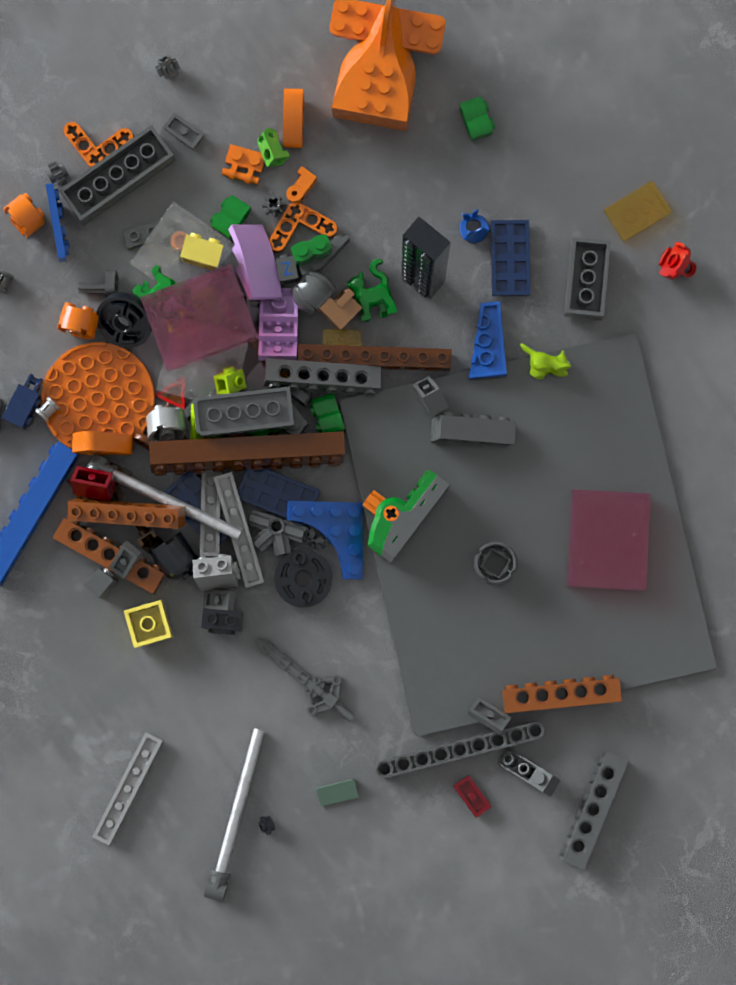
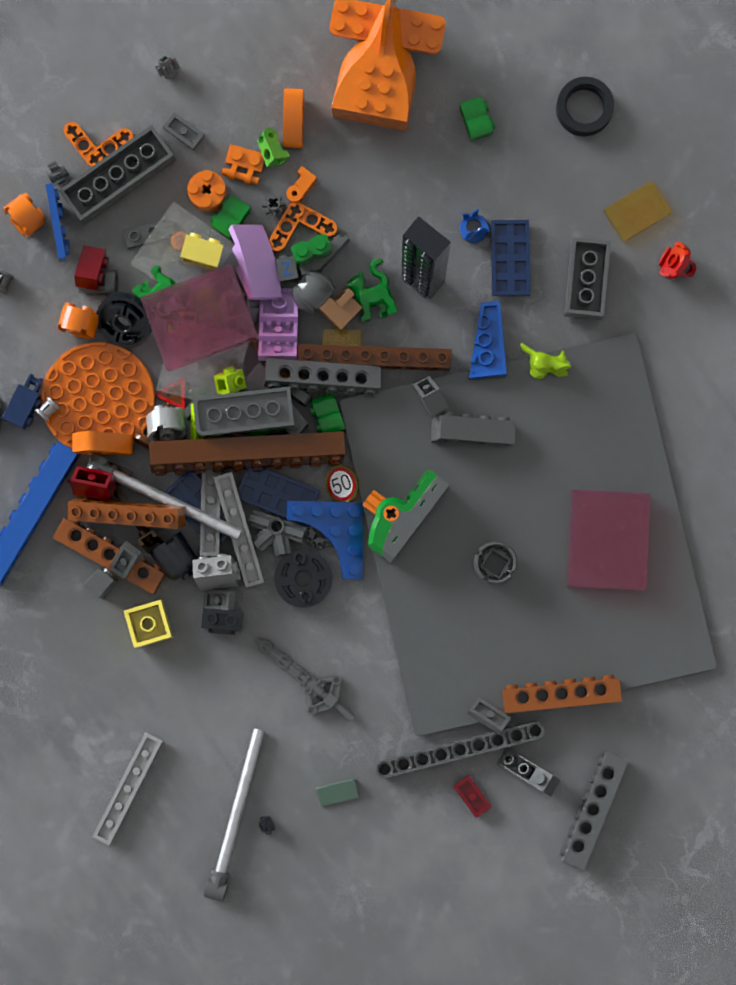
(90, 268): none -> dark red brick
(203, 201): none -> orange brick
(342, 483): none -> piece
(595, 86): none -> black tyre

